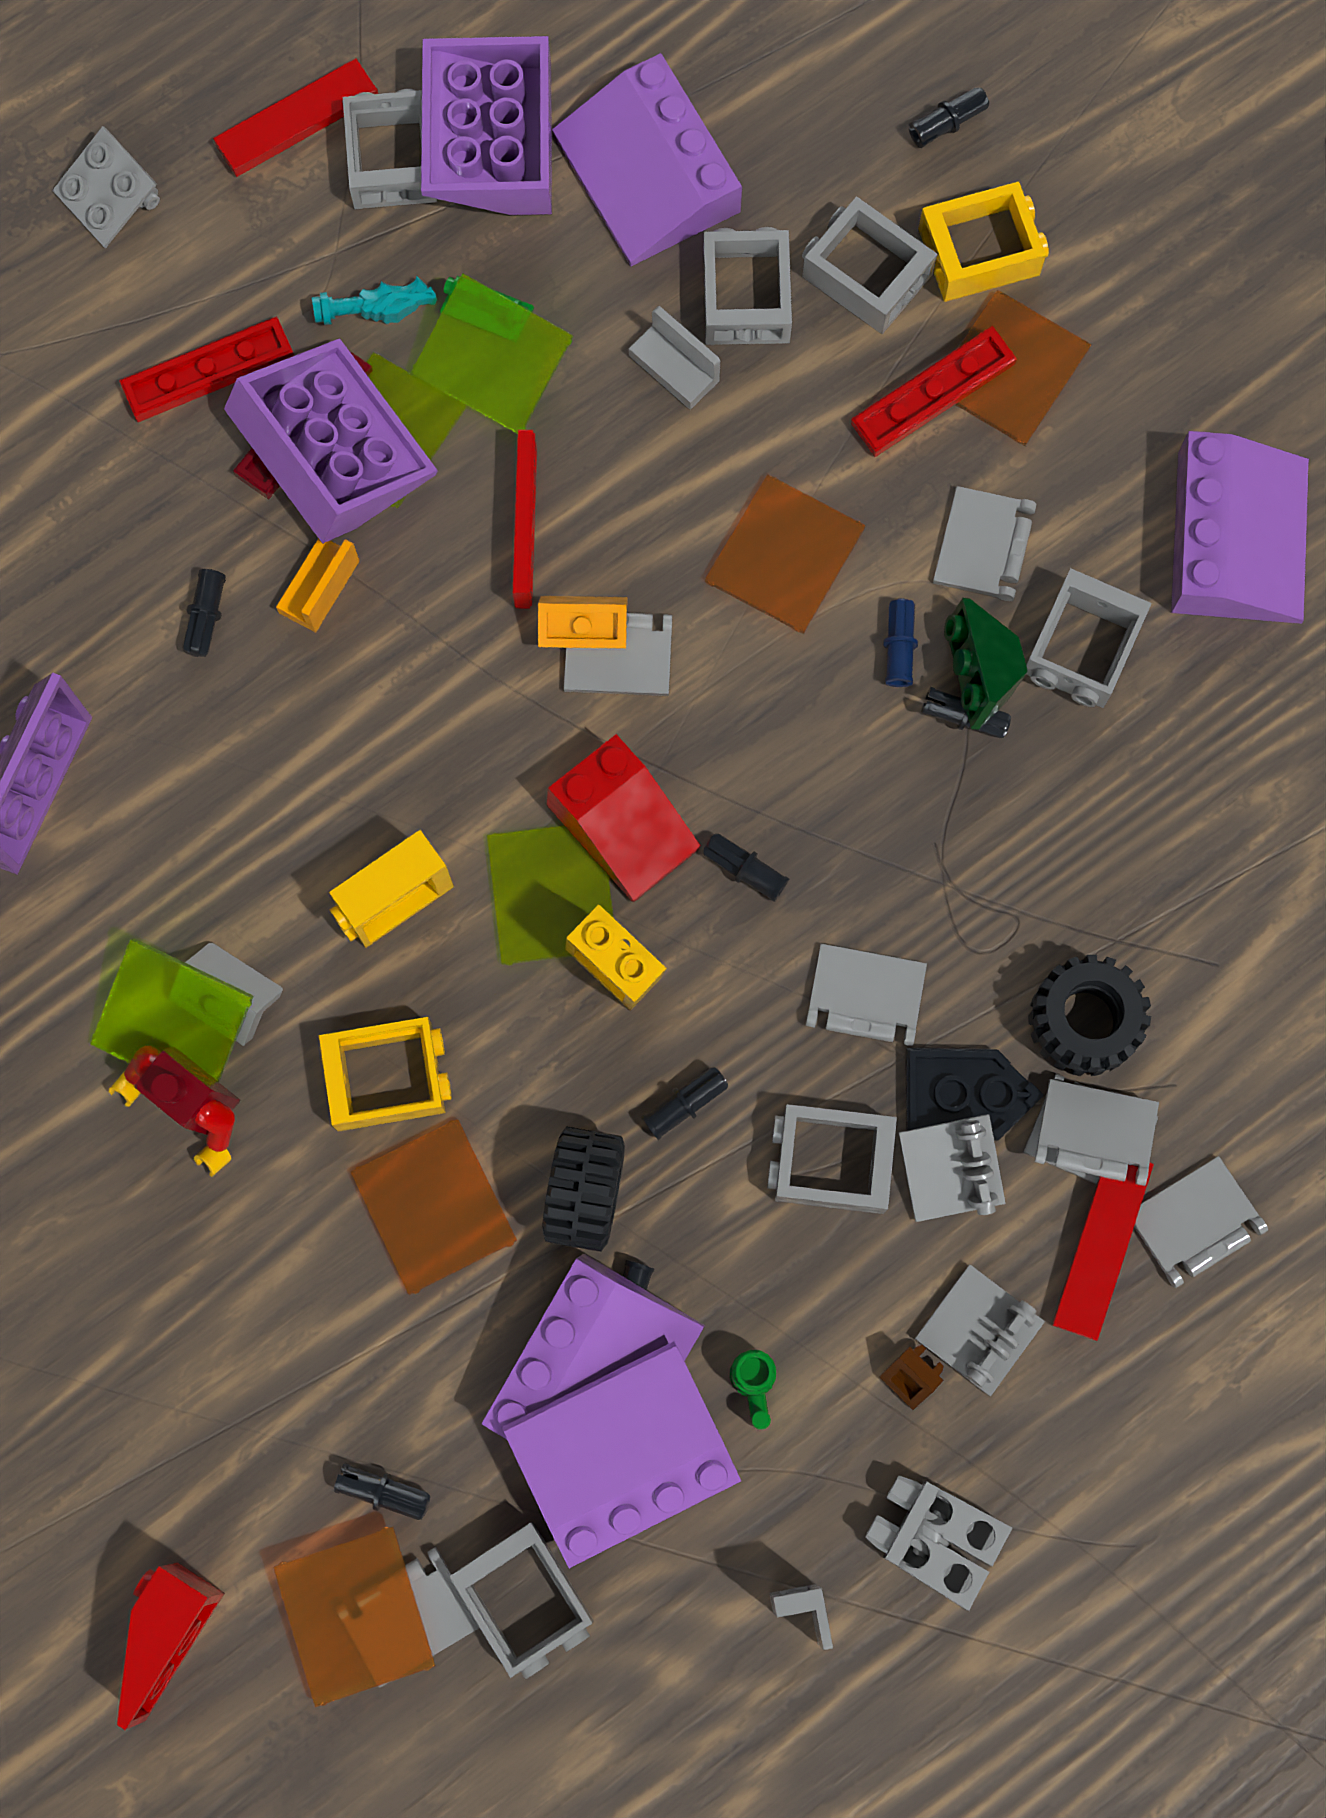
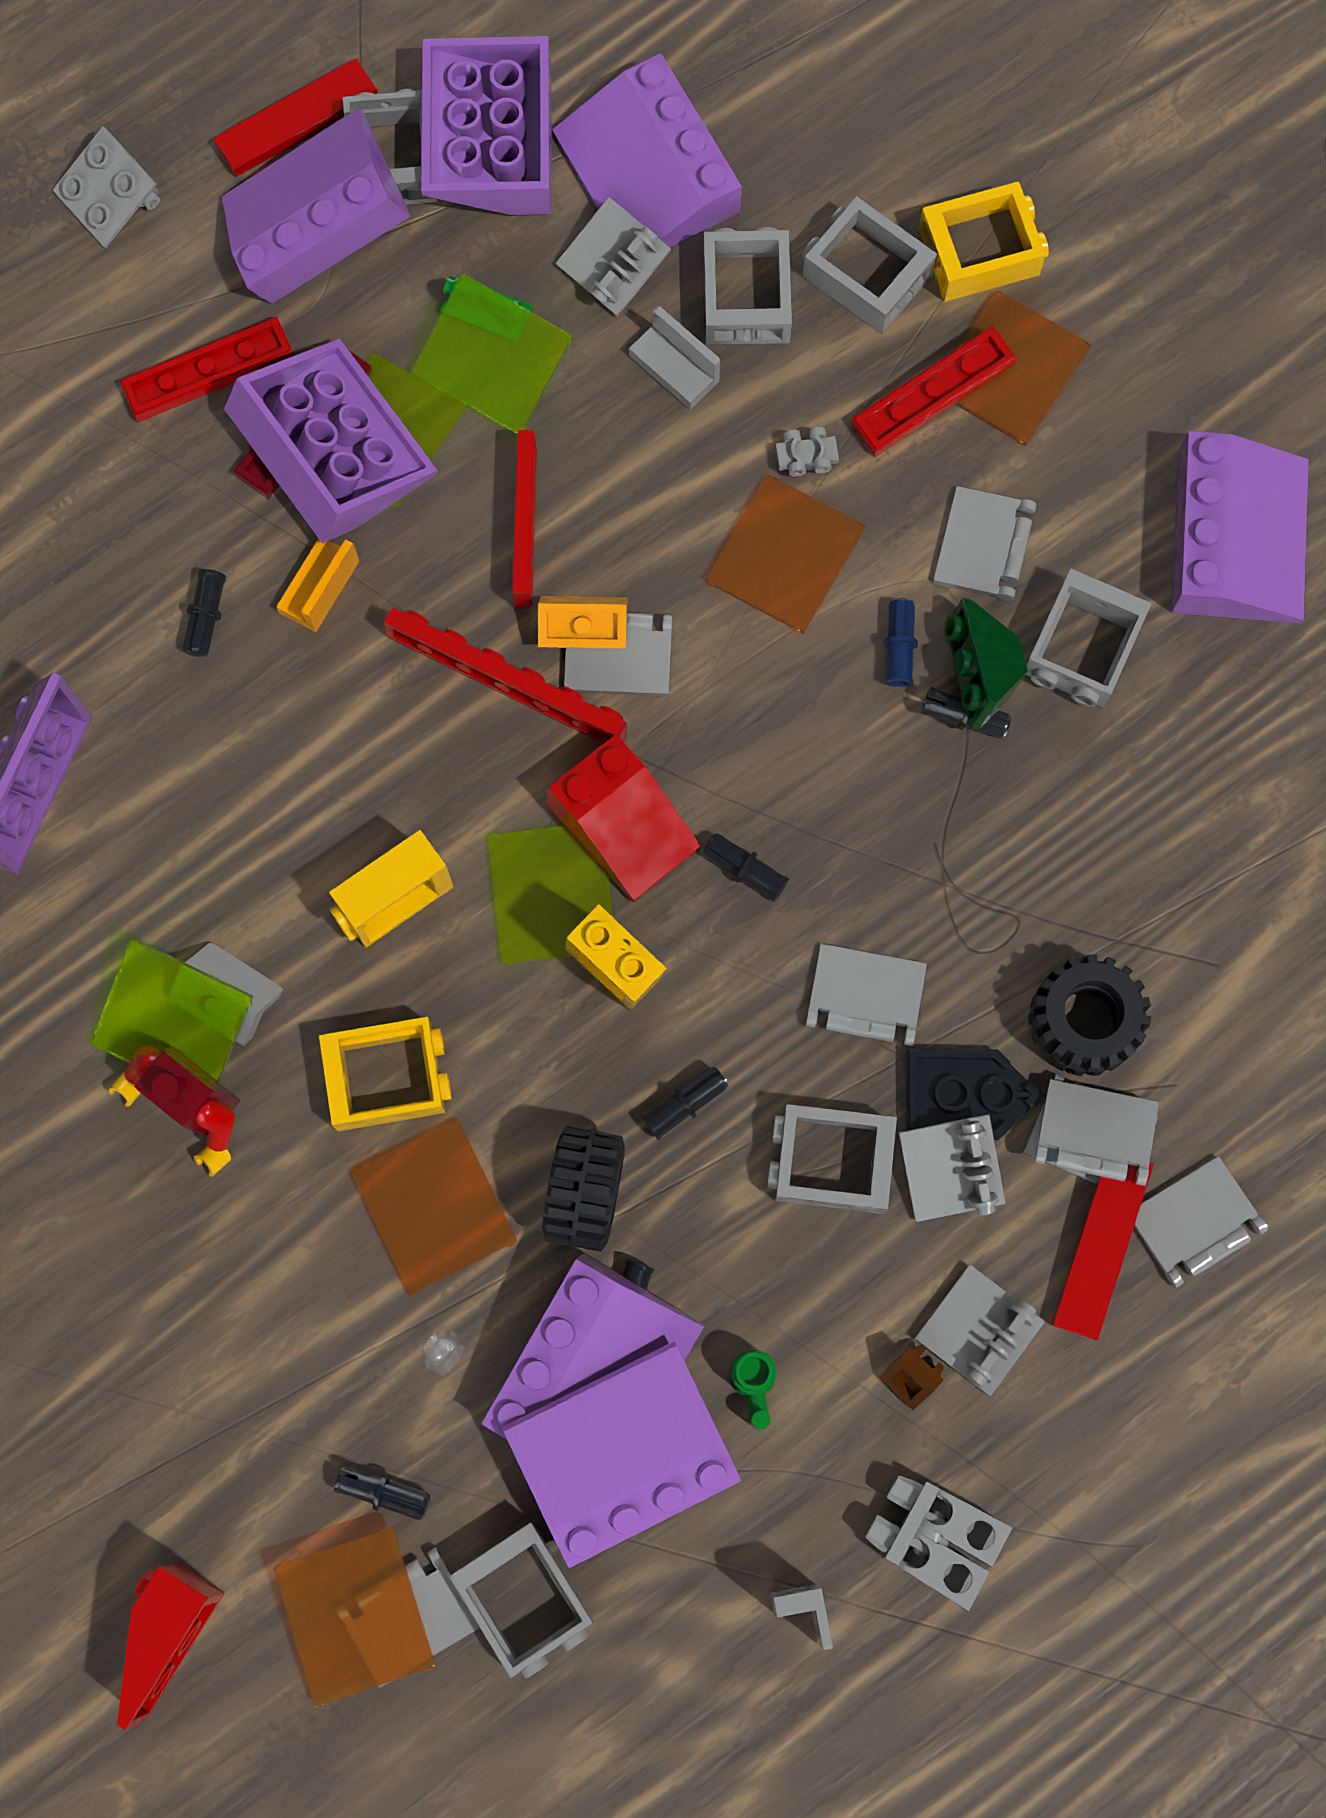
(312, 208): none -> medium lavender slope
(384, 303): teal piece -> none
(442, 1352): none -> clear plate
(492, 671): none -> red plate
(613, 256): none -> light grey hinge
(808, 454): none -> light grey piece
(948, 117): black axle -> none

